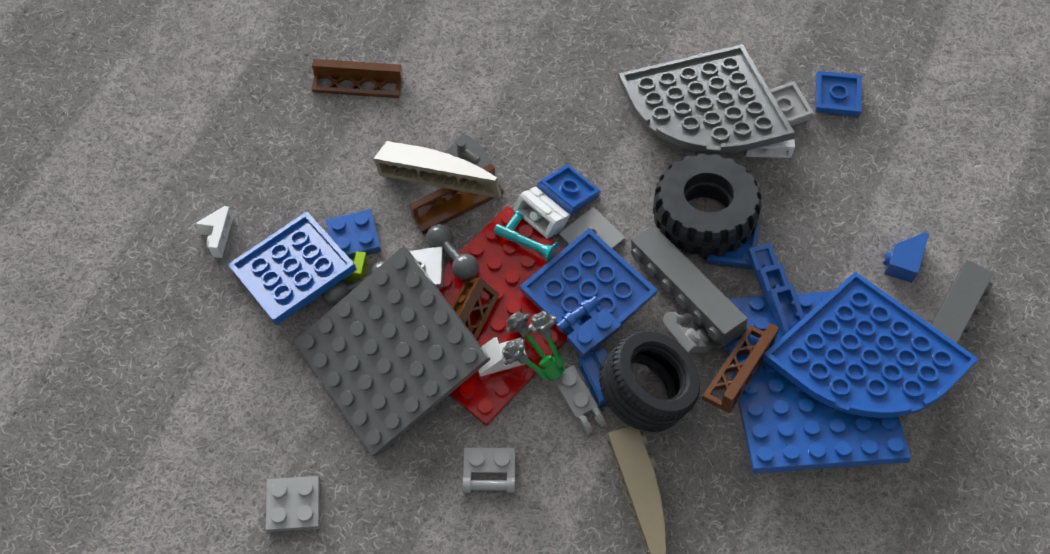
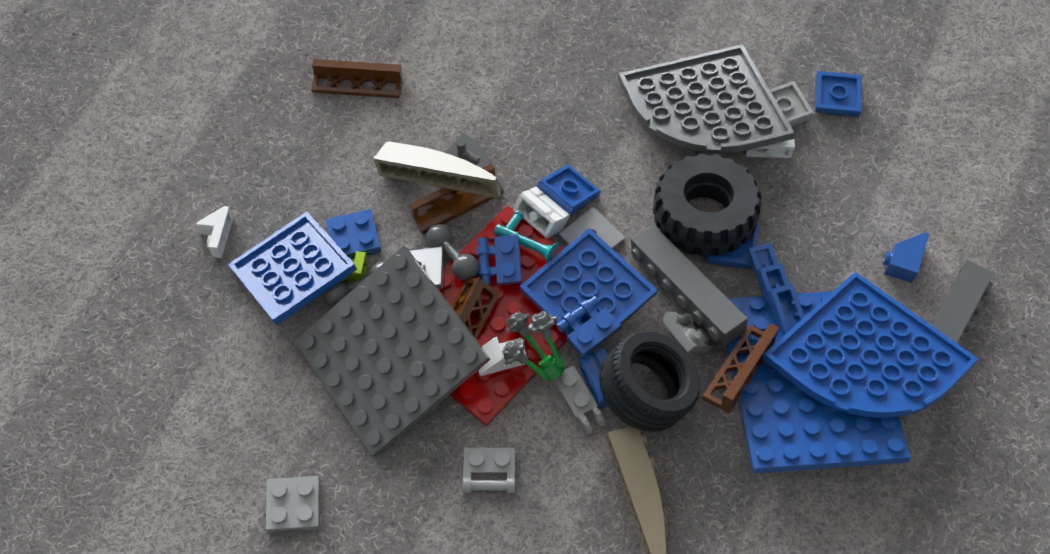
(507, 257): none -> blue plate

